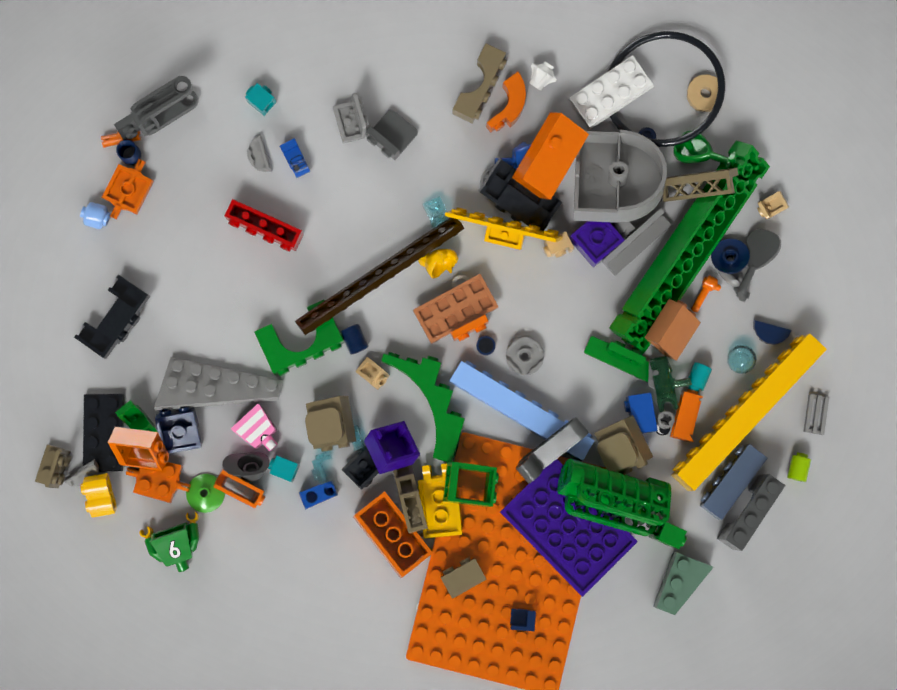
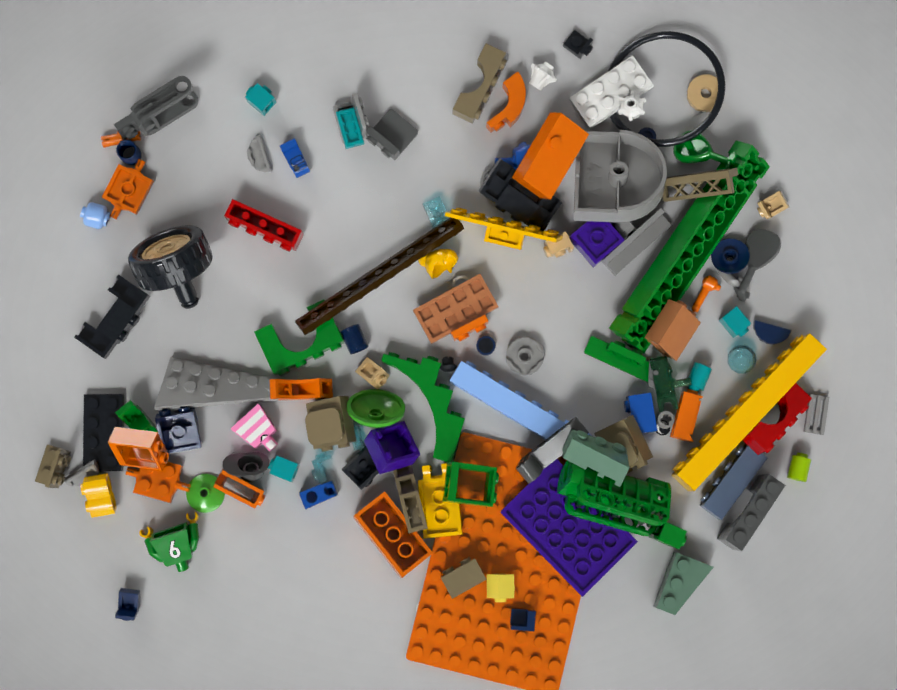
(128, 604): none -> dark blue bracket
(172, 261): none -> black wheel
(301, 389): none -> orange arch
(349, 128): none -> teal plate
(375, 408): none -> bright green dish
(448, 364): none -> black piece
(500, 586): none -> light yellow brick
(578, 44): none -> black bracket
(598, 454): none -> sand green wedge
(632, 106): none -> white rock
(735, 322): none -> teal brick
(763, 435): none -> red arch

